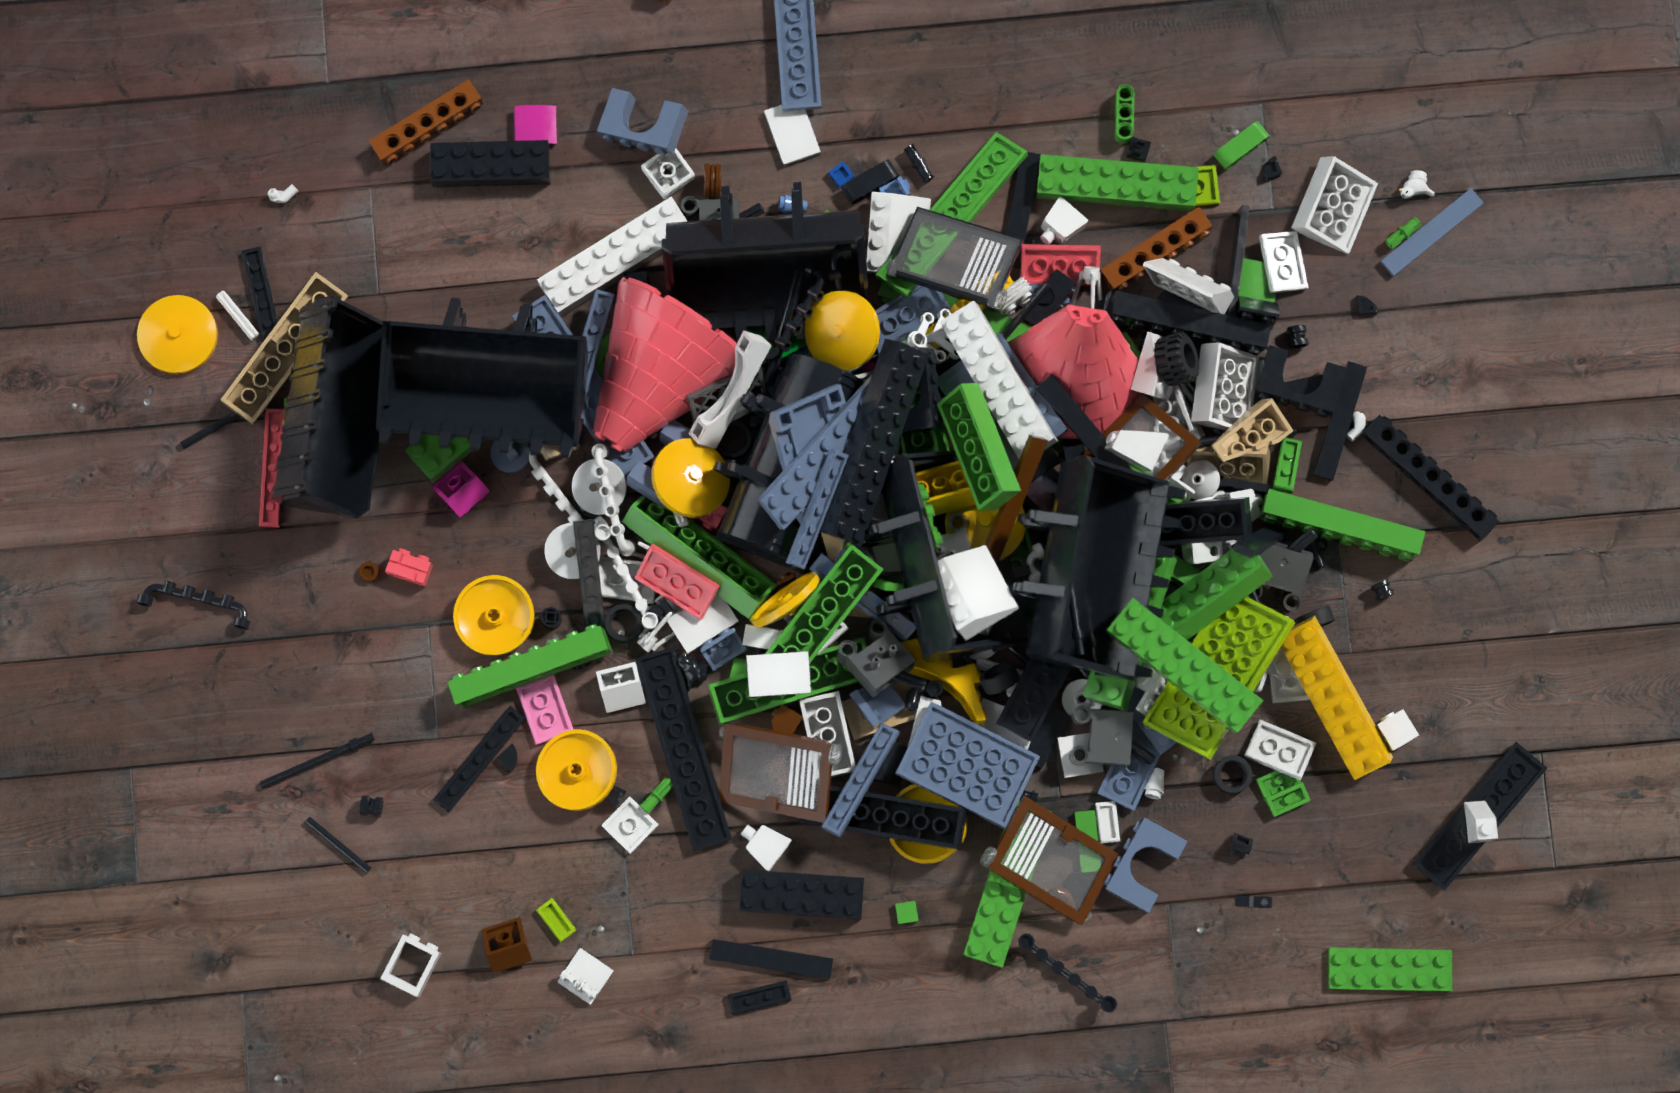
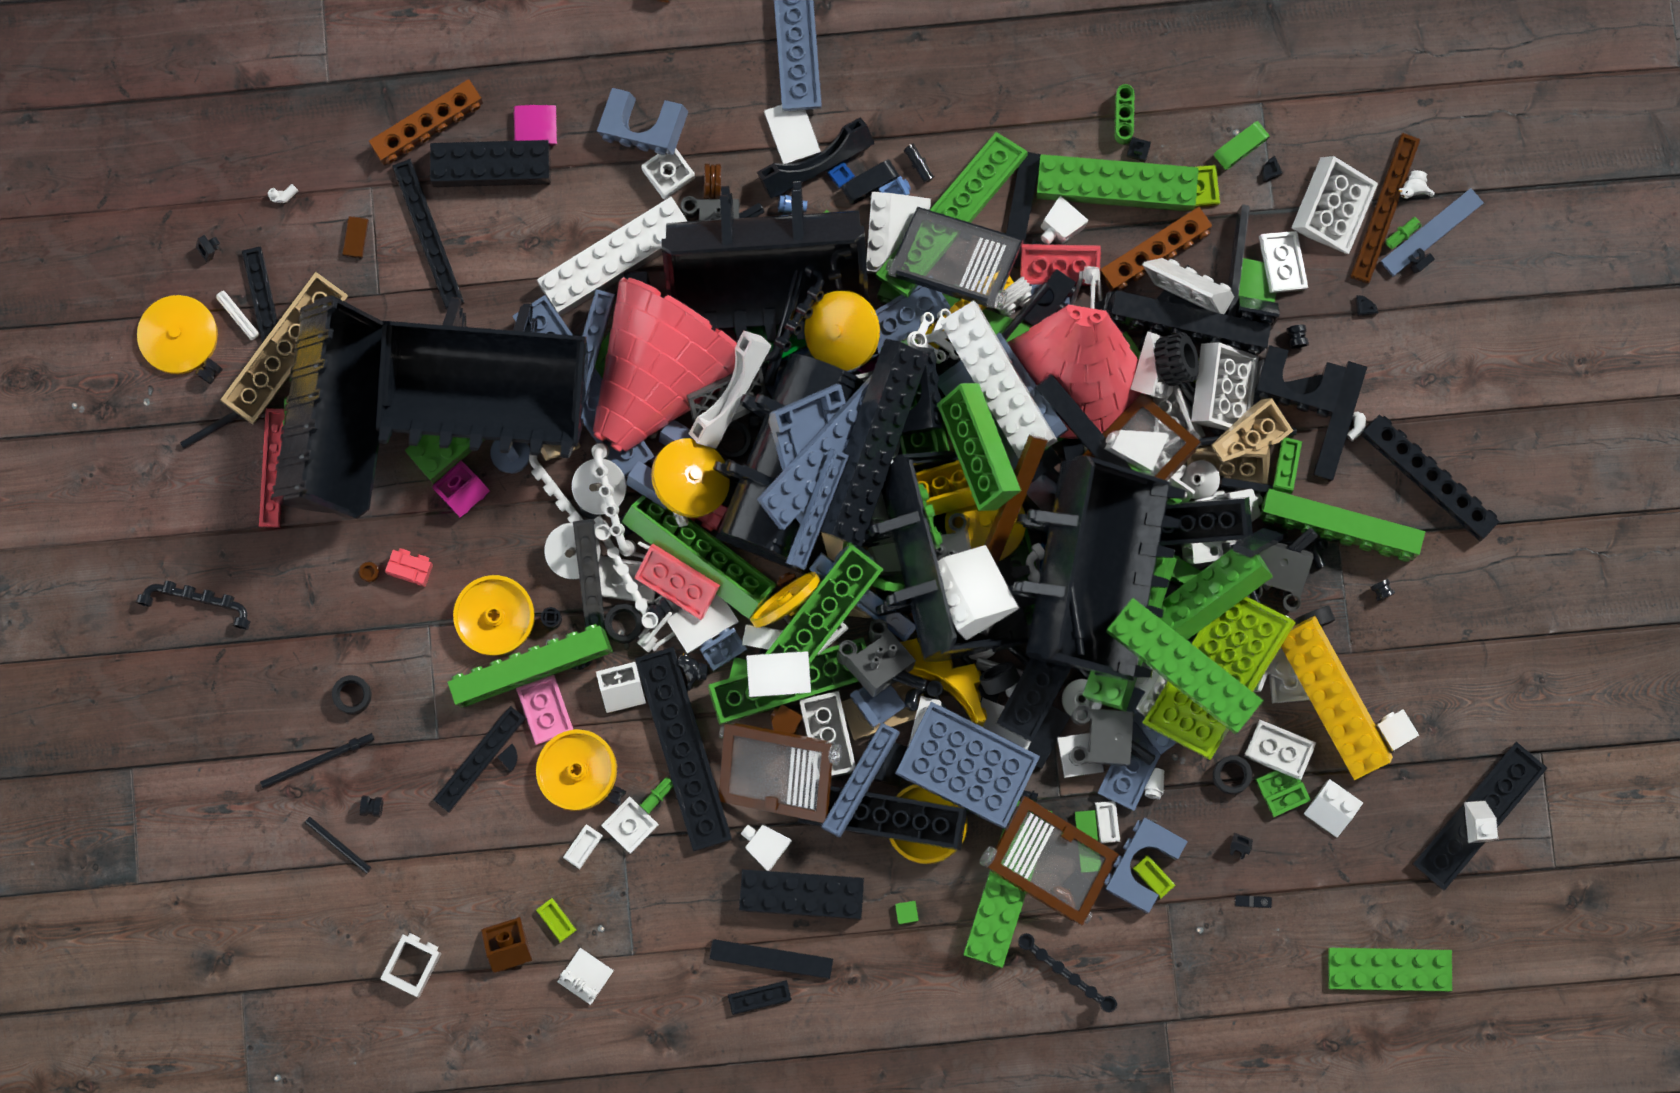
(206, 247): none -> black tile
(209, 370): none -> black wheel
(355, 237): none -> reddish brown tile
(366, 697): none -> black tyre
(427, 231): none -> black tile
(583, 846): none -> white tile
(851, 140): none -> black arch
(1153, 877): none -> lime tile
(1333, 808): none -> white slope
(1385, 208): none -> reddish brown tile
(1422, 262): none -> black tile

